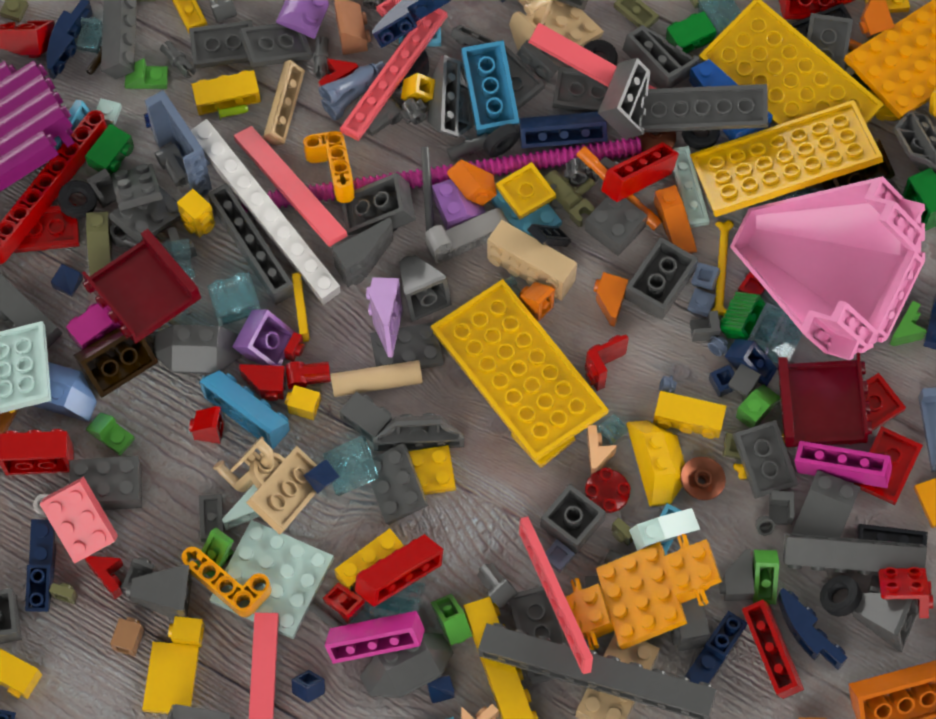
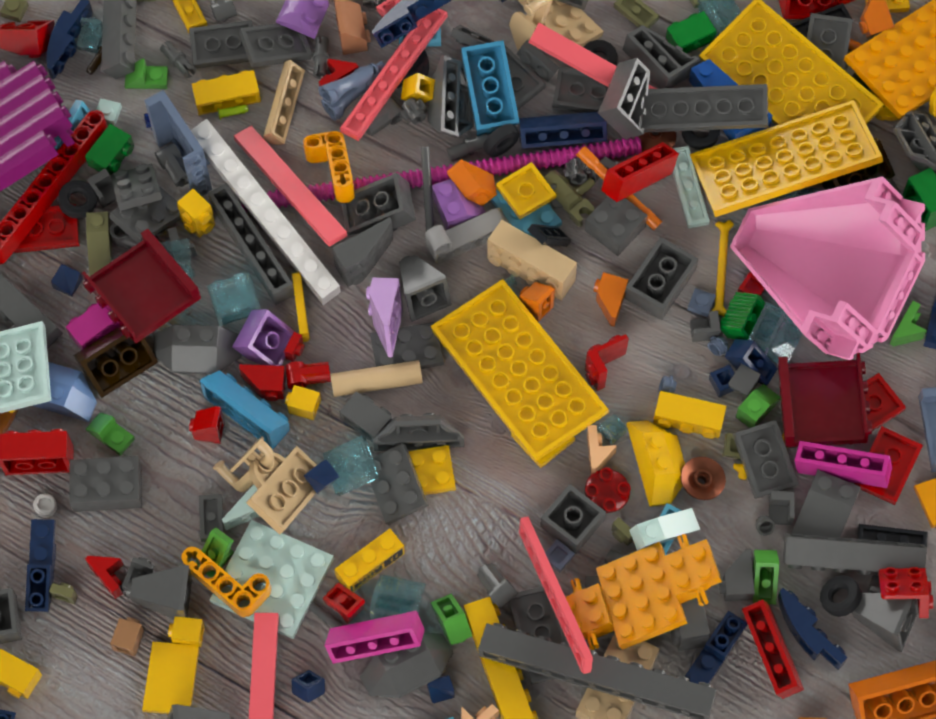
(78, 519): coral brick -> none
(398, 570): red brick -> none
(674, 218): orange slope -> none
(705, 276): sand blue plate -> none

